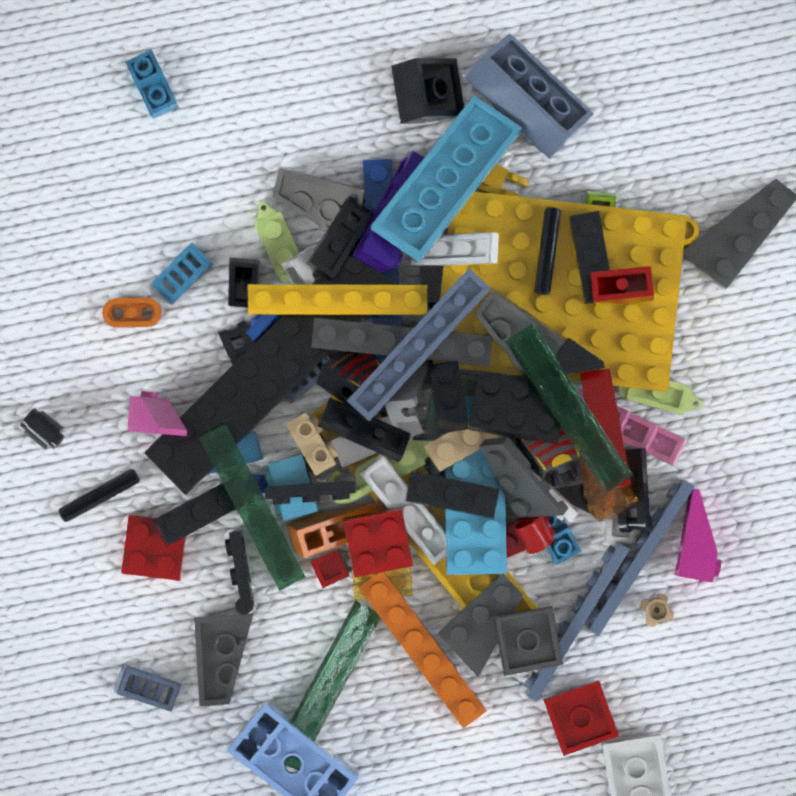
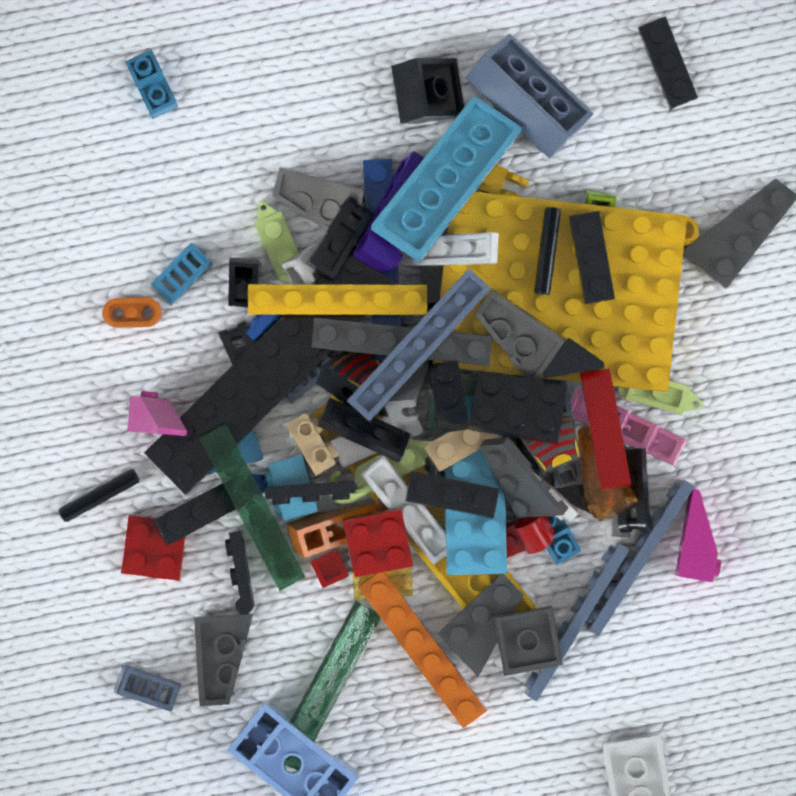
(43, 429): black brick -> none
(568, 408): clear green plate -> none
(581, 717): red plate -> none
(623, 285): red slope -> none
(664, 614): tan plate -> none
(667, 63): none -> black plate

